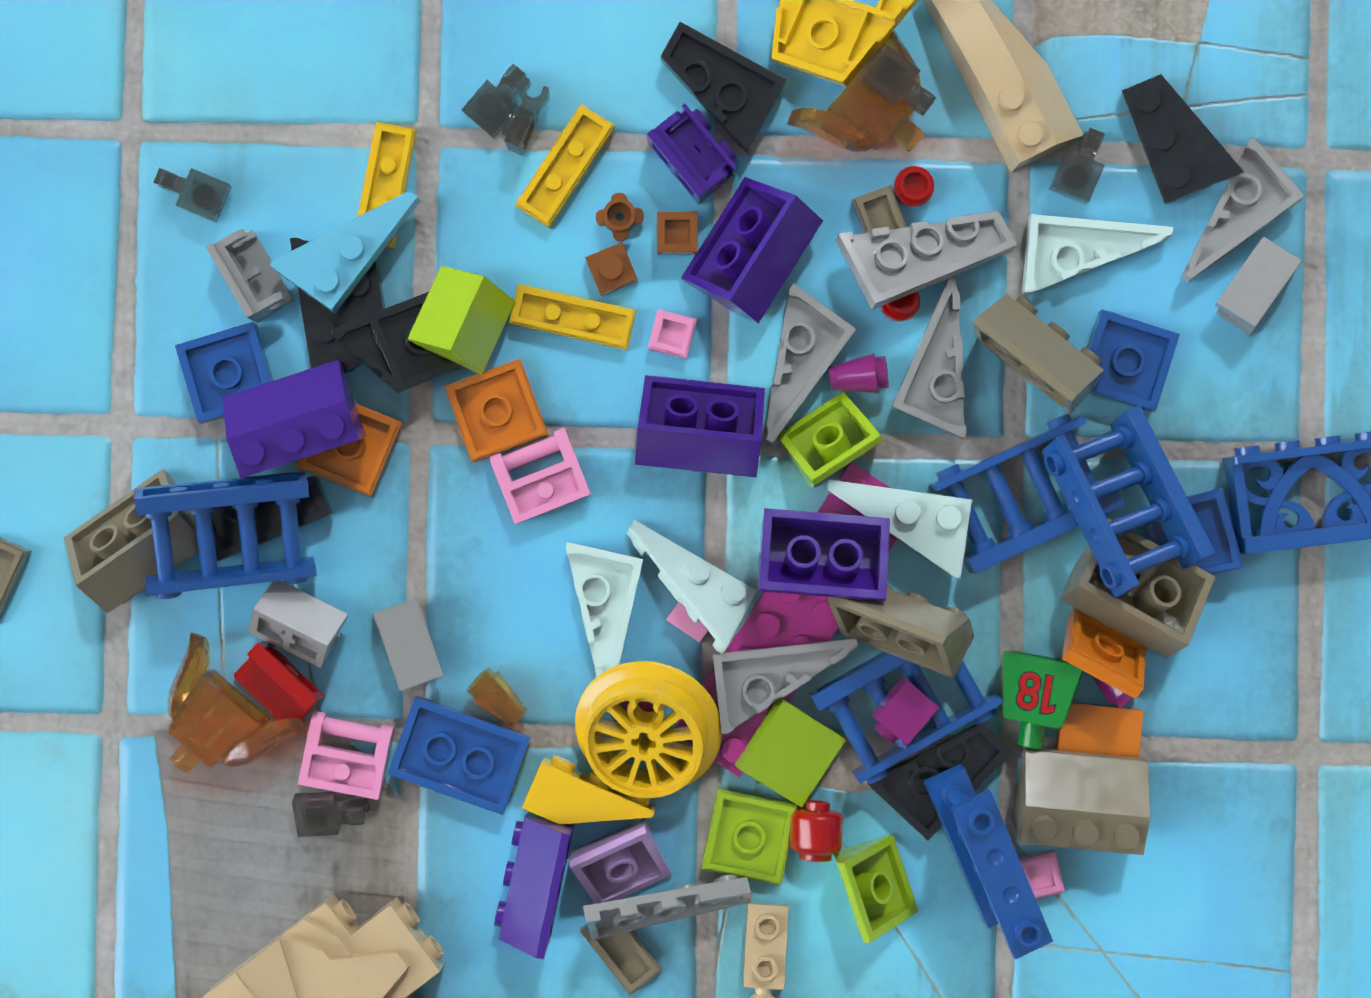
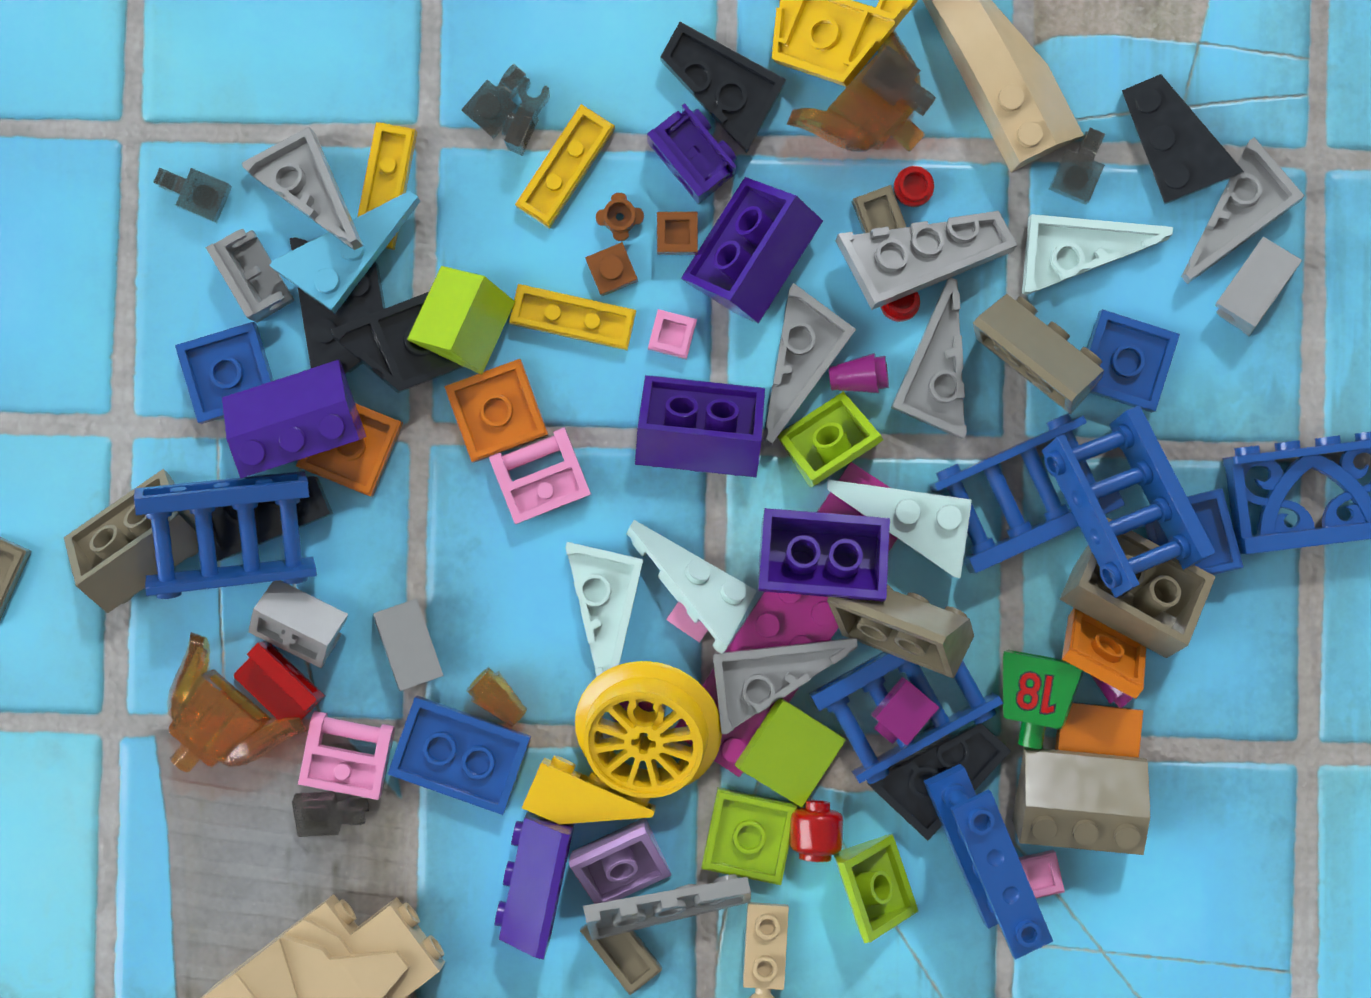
(303, 178): none -> light grey wing

